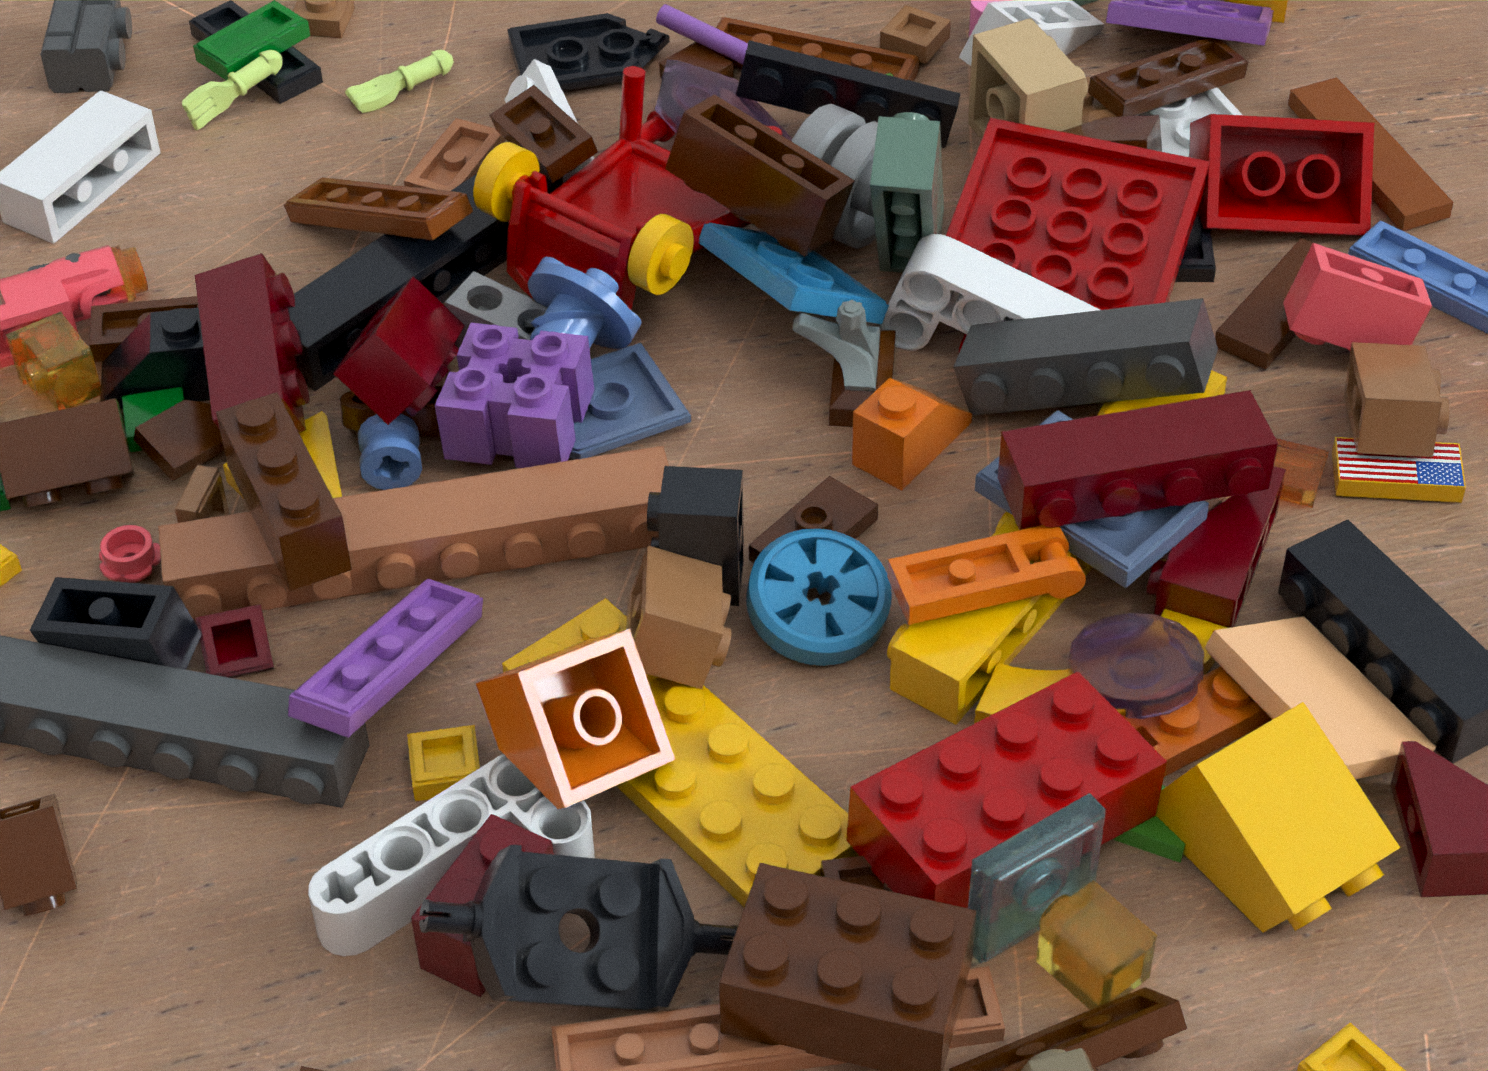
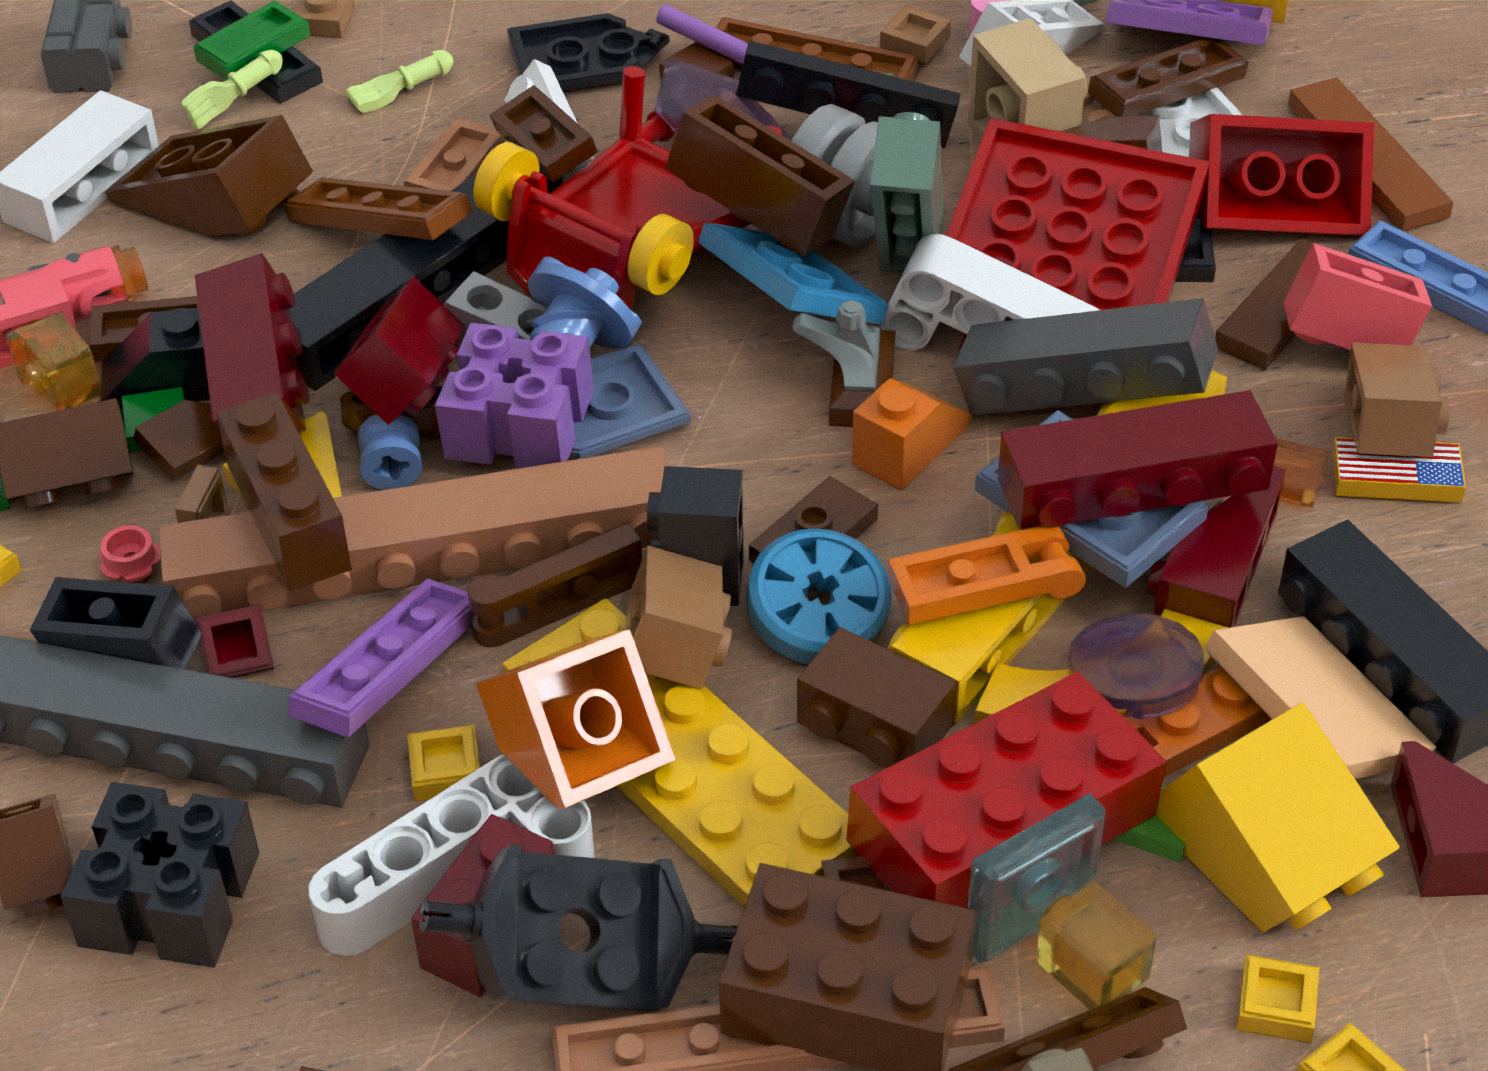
(161, 874): none -> black brick
(217, 177): none -> reddish brown slope
(553, 587): none -> reddish brown plate
(874, 699): none -> reddish brown brick
(1278, 998): none -> yellow tile

